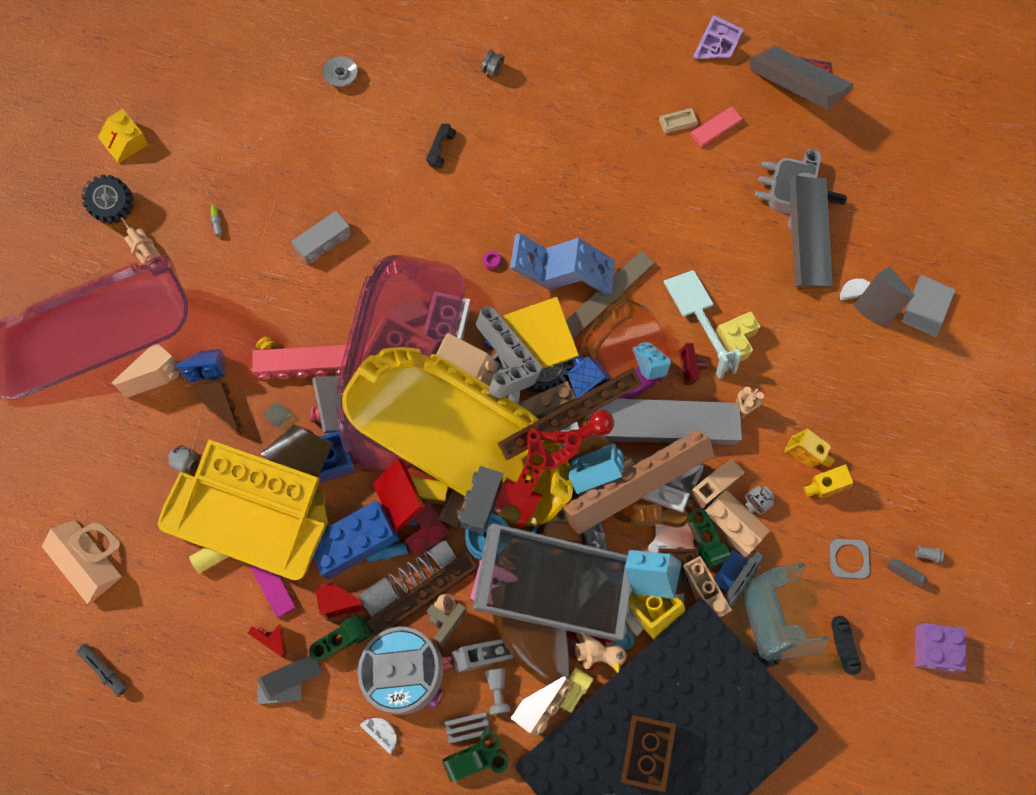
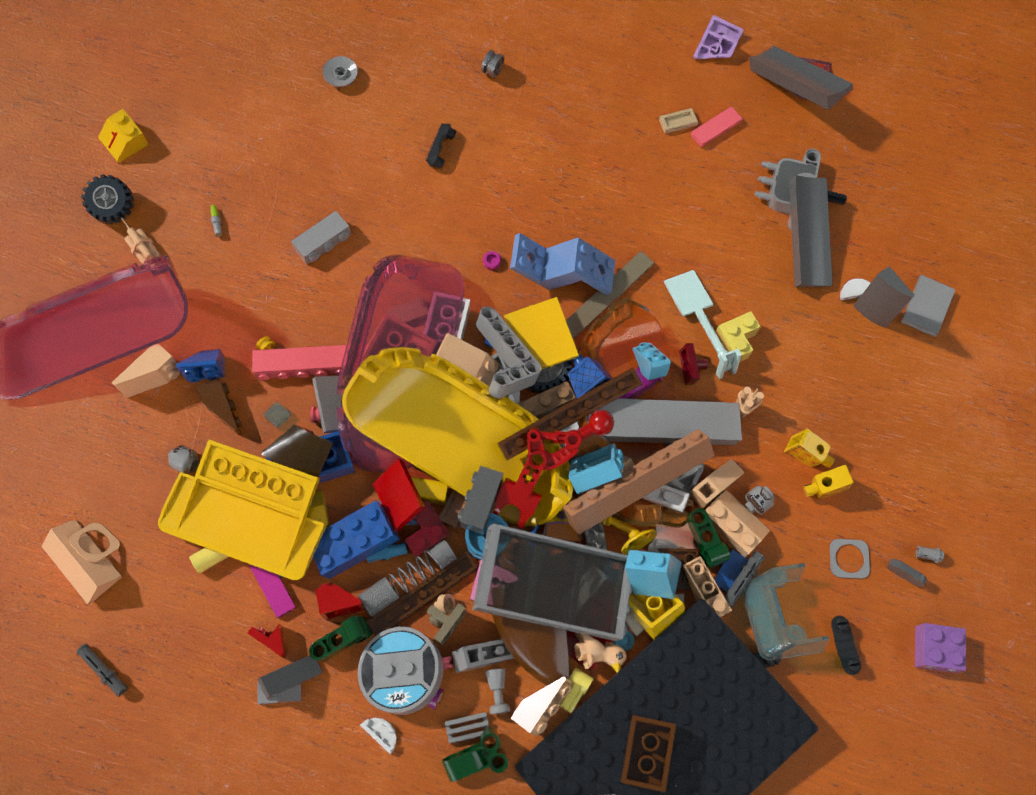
(637, 538): none -> yellow dish

